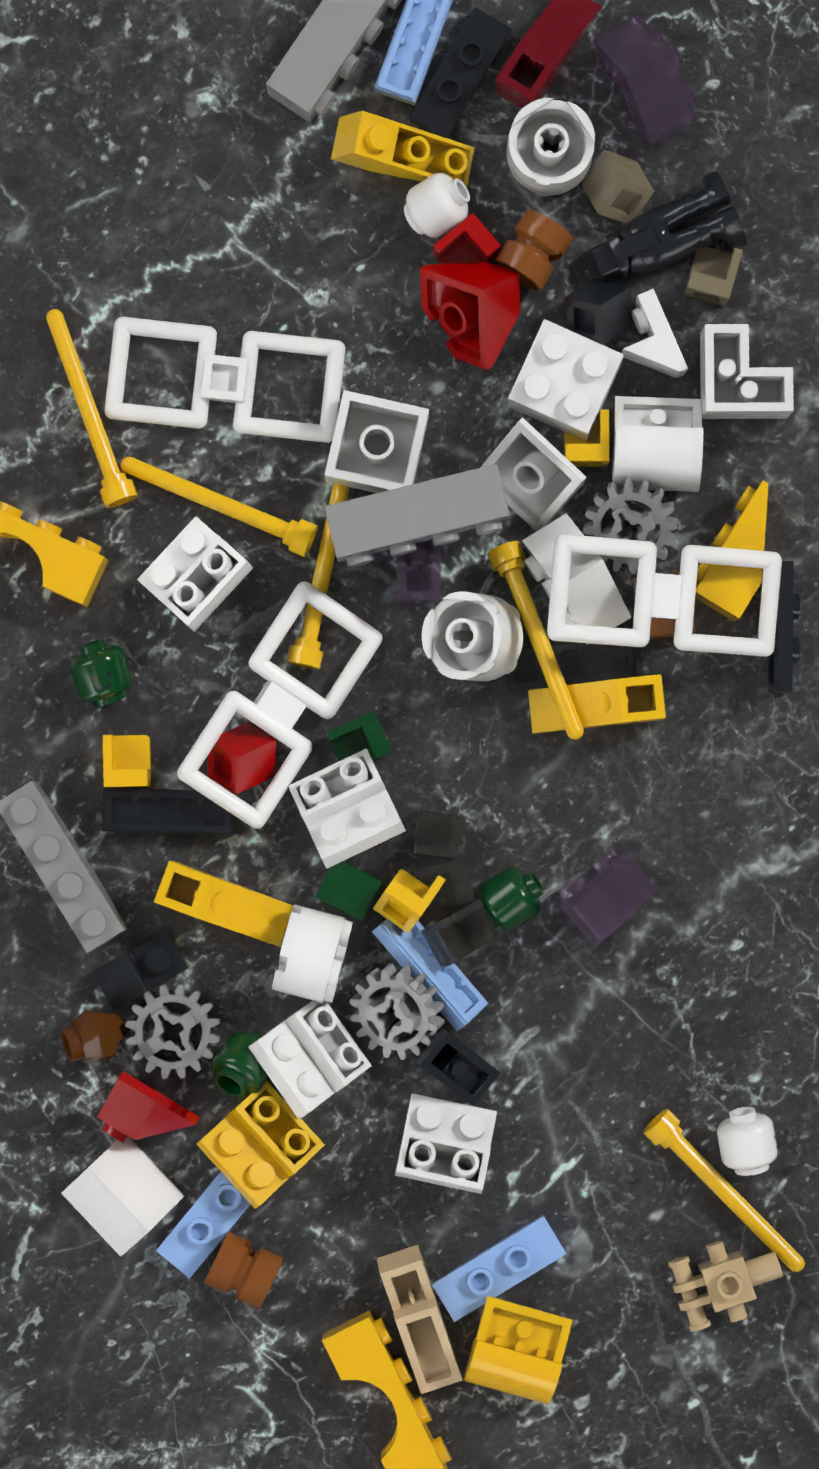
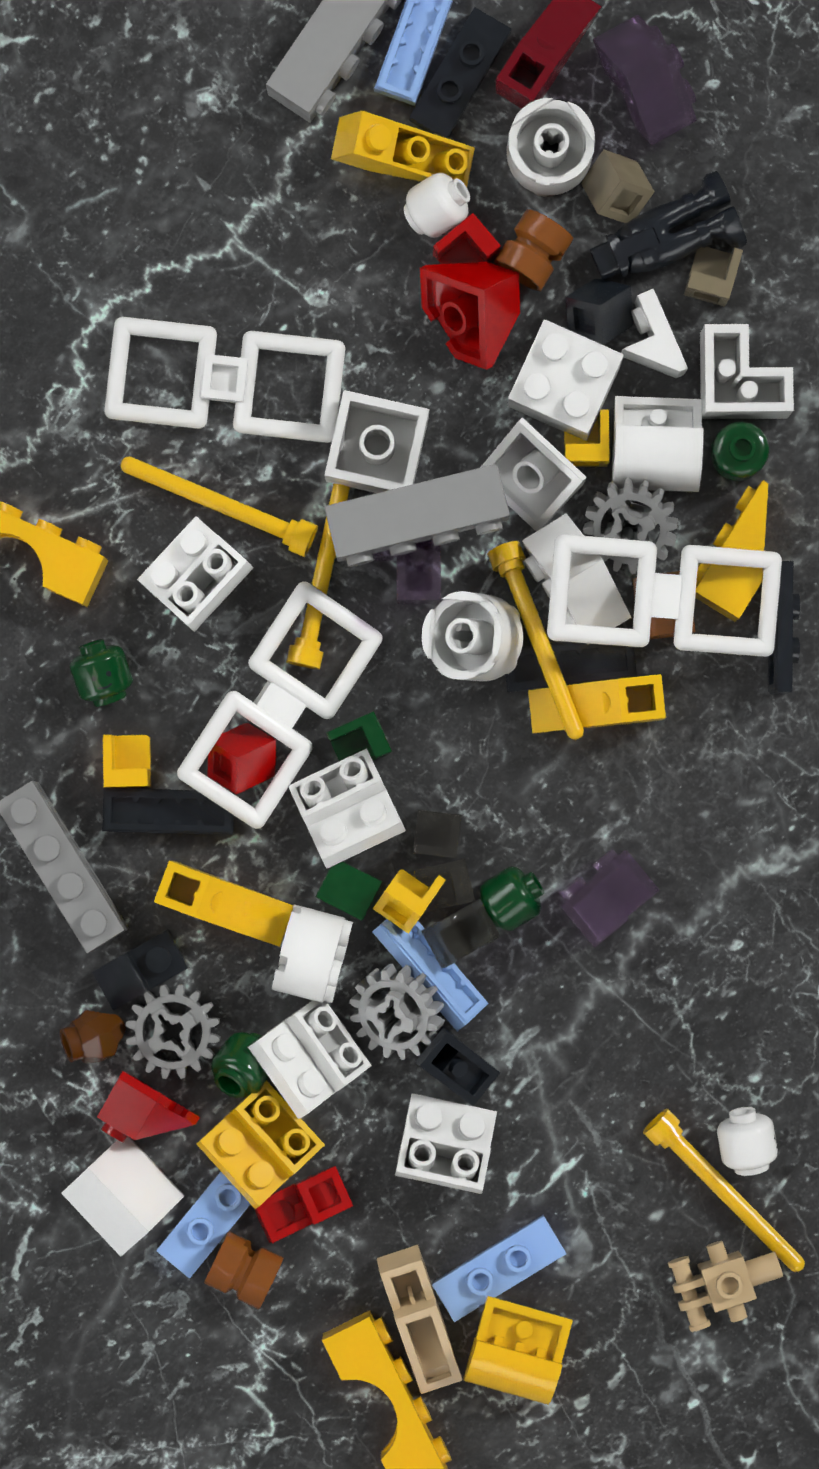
(116, 487): yellow piece -> none
(303, 1204): none -> red slope
(739, 451): none -> dark green head

